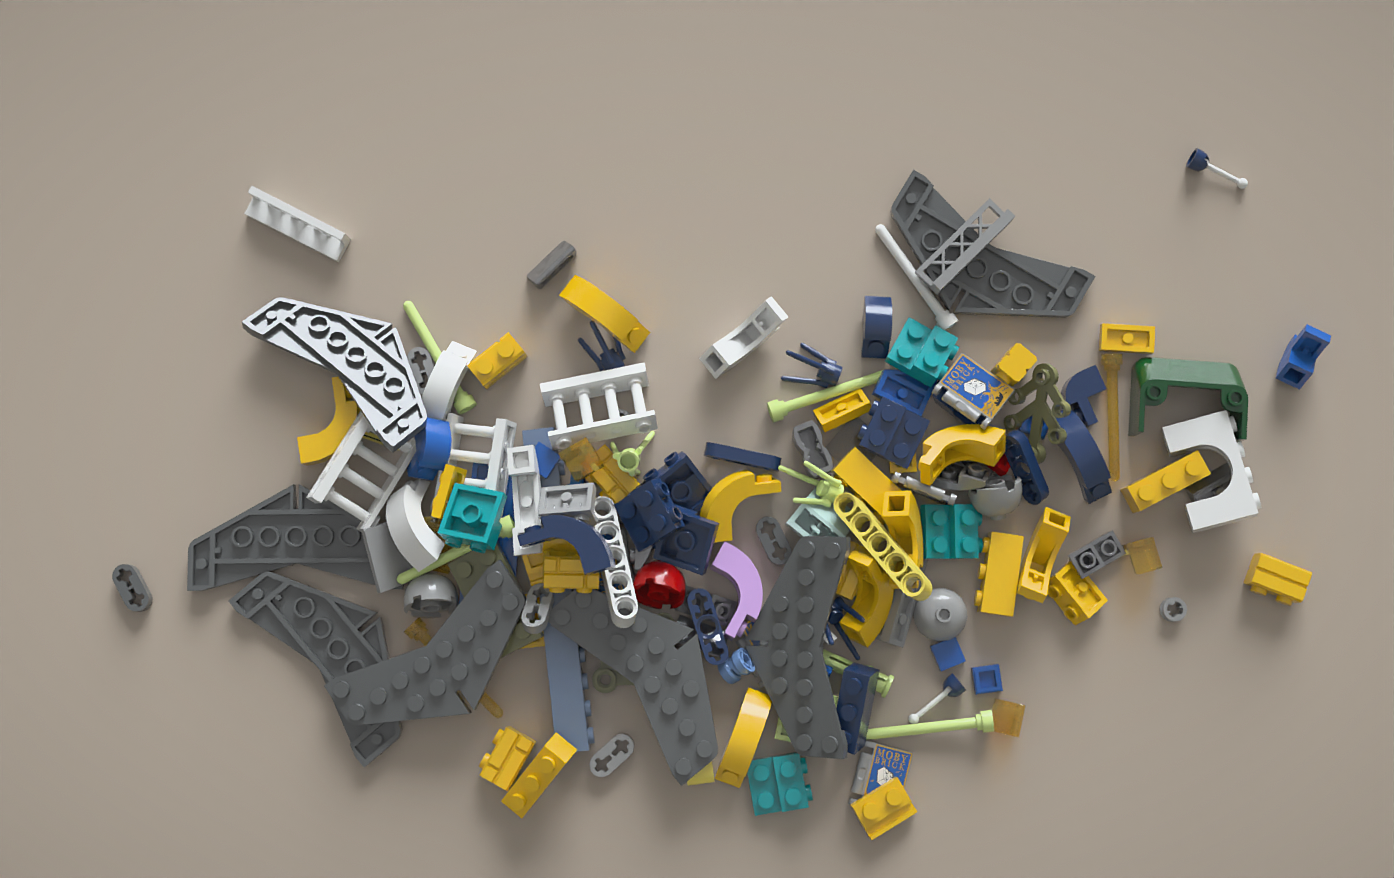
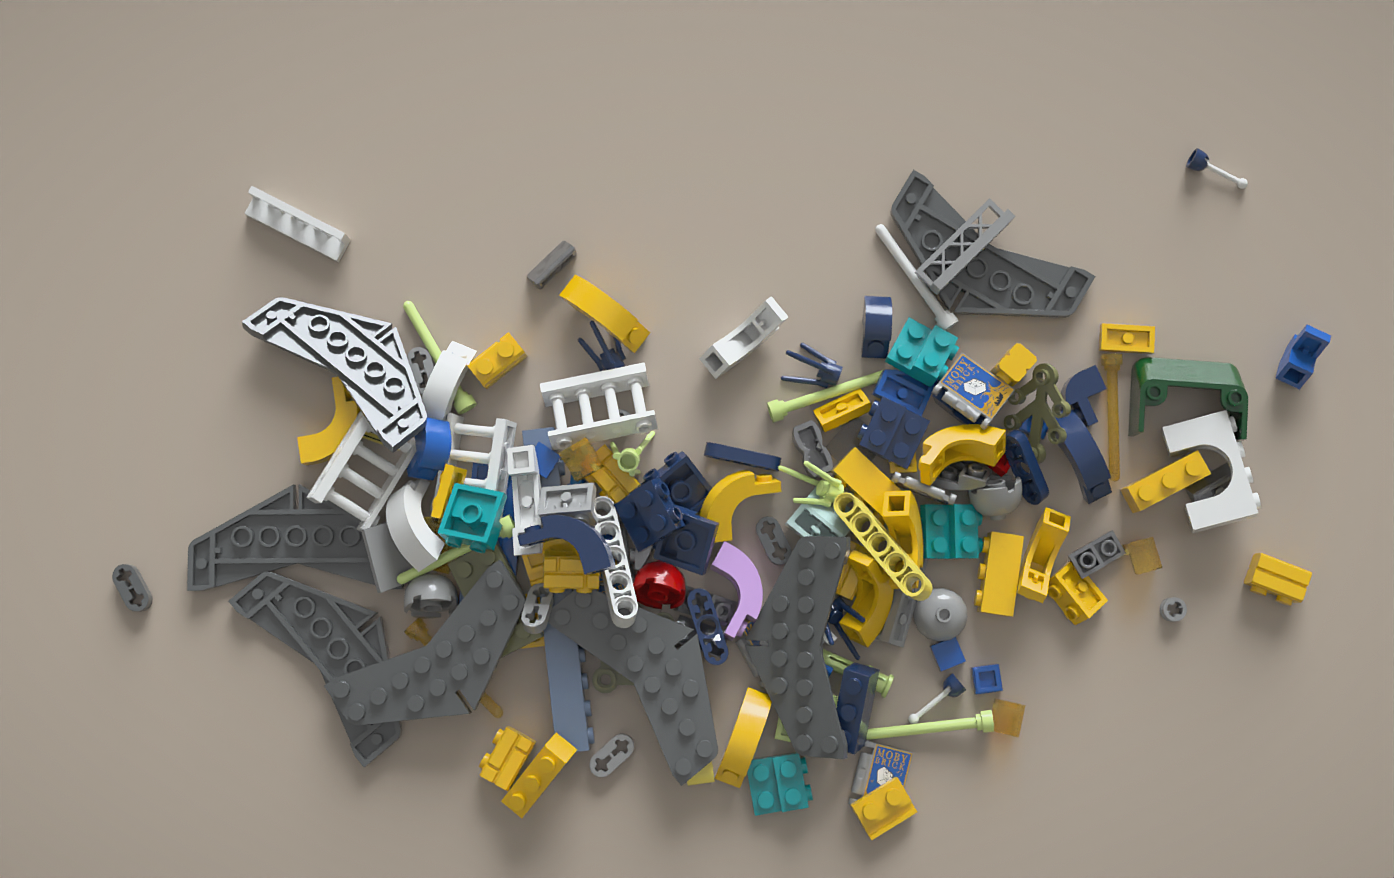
(736, 666): medium blue wheel -> none

